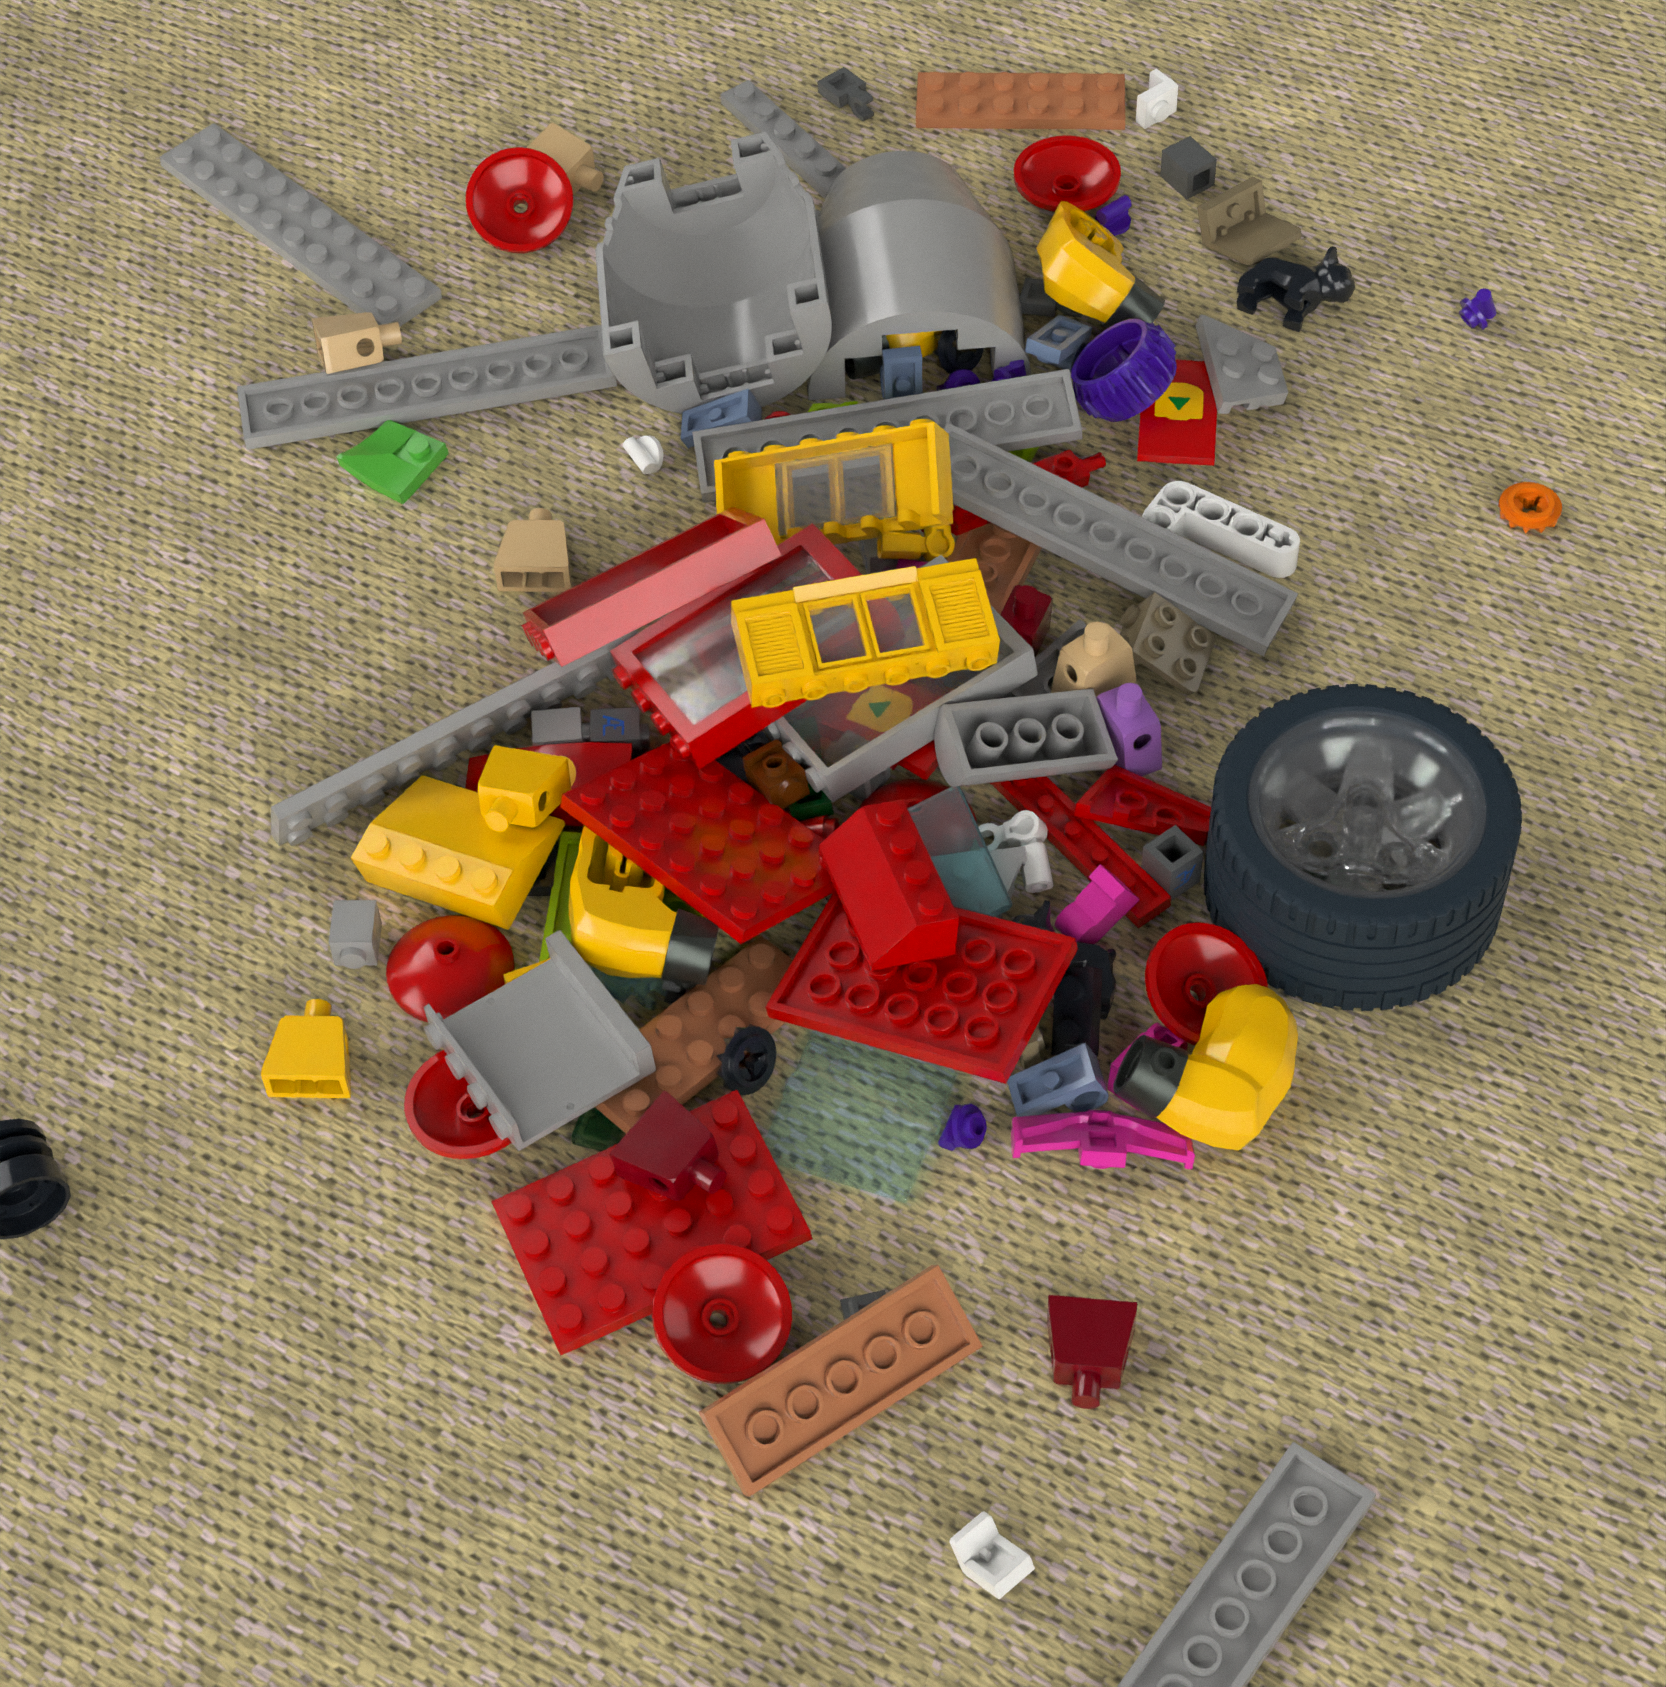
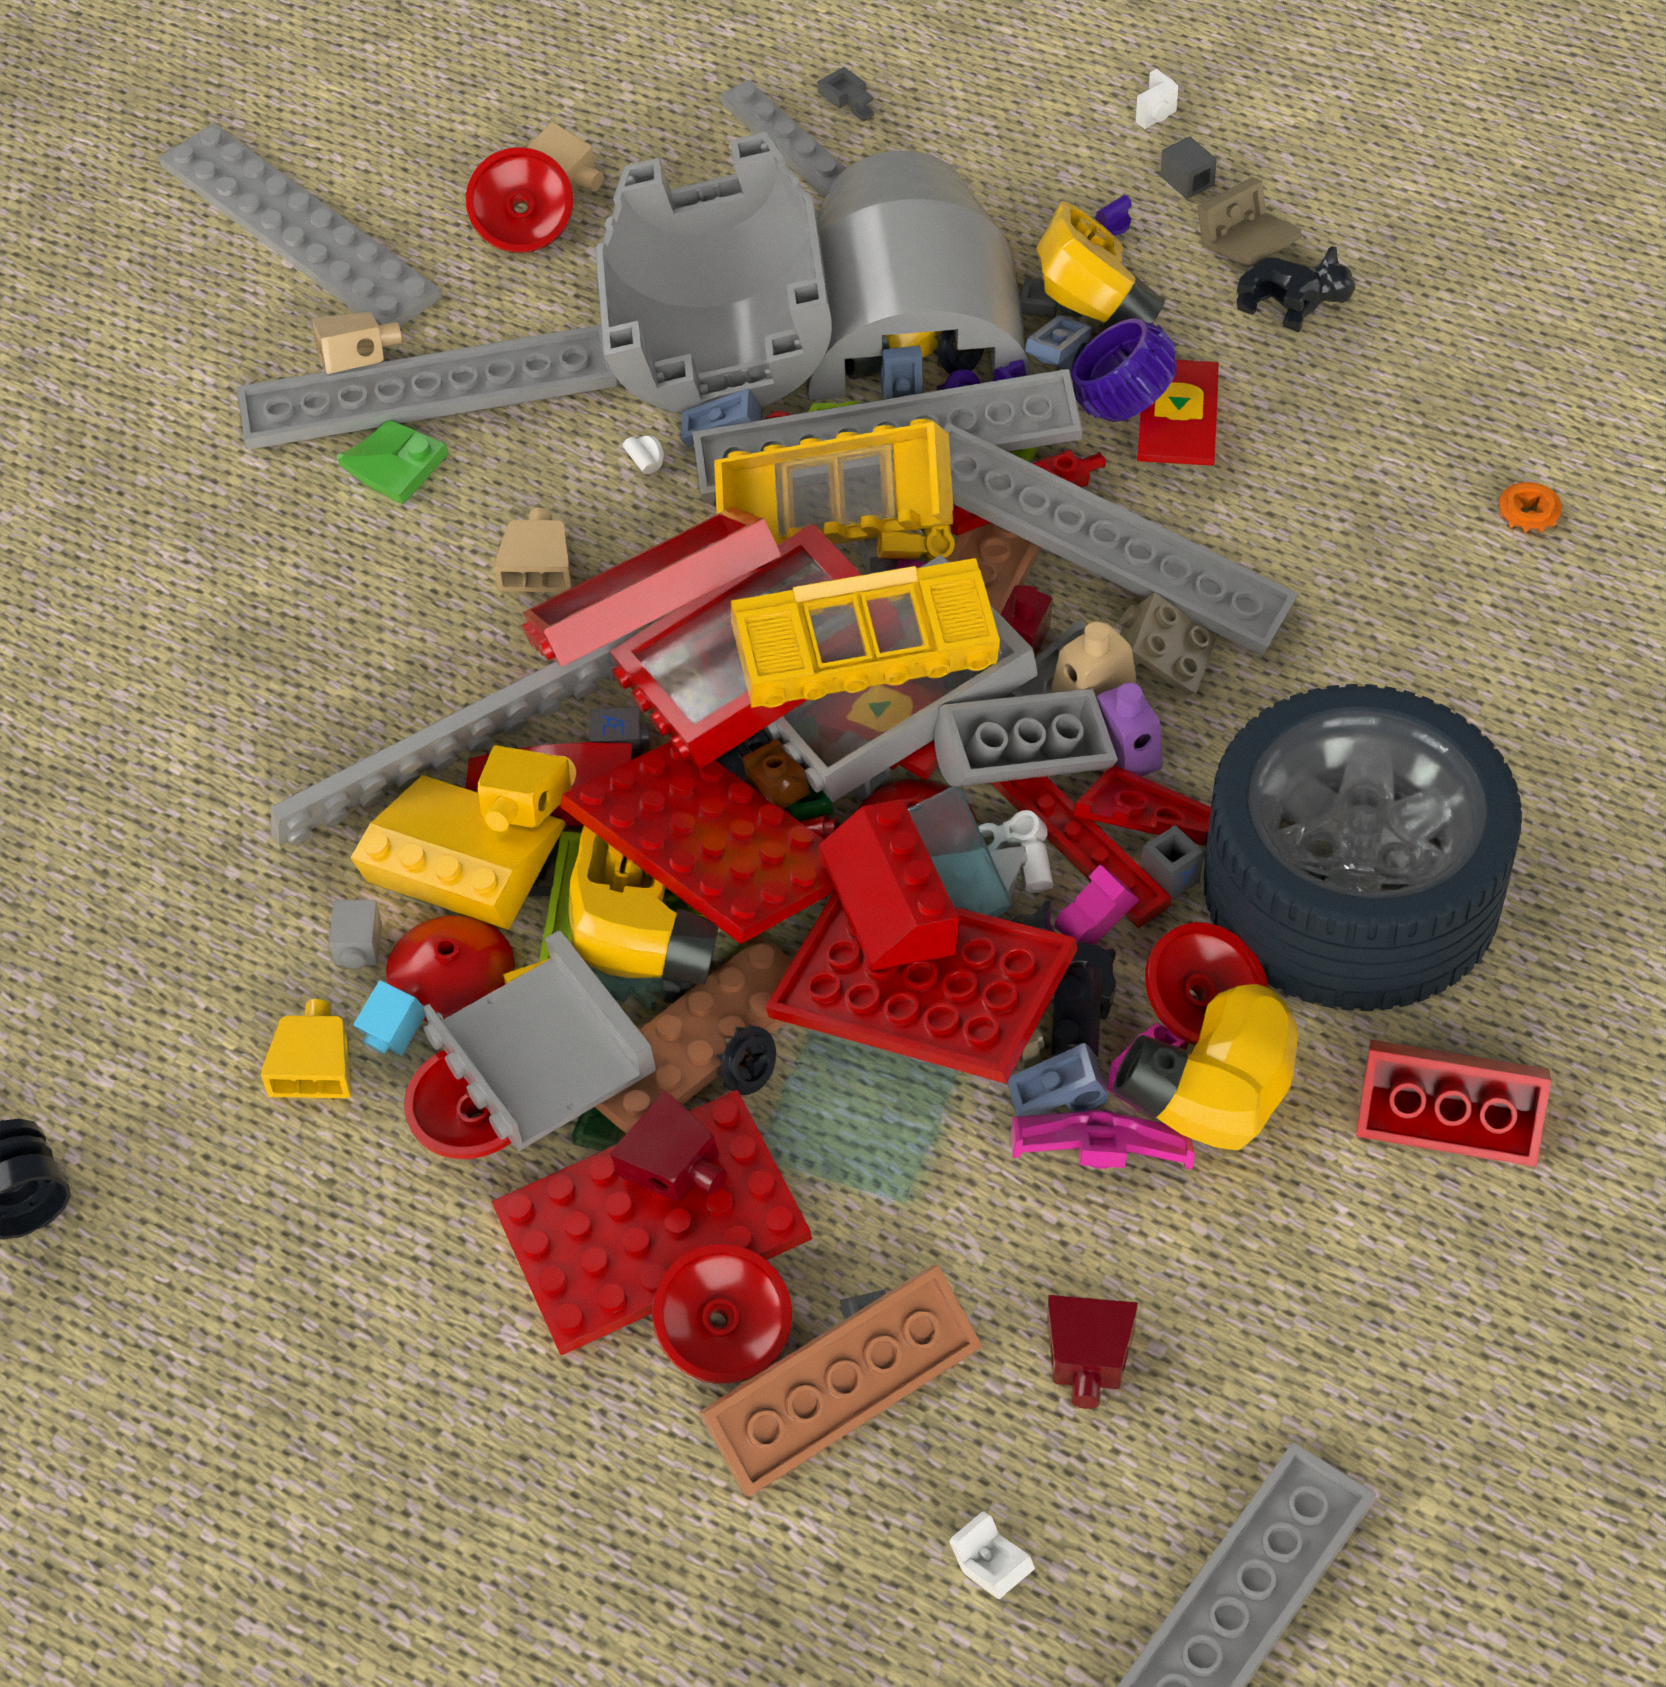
(389, 1019): none -> medium azure brick
(559, 726): light grey brick -> none
(964, 1128): dark purple plate -> none
(1020, 100): nougat plate -> none
(1067, 171): red dish -> none
(1225, 528): white beam -> none
(1240, 367): light grey wing -> none
(1453, 1102): none -> red slope
(1477, 310): dark purple plate -> none

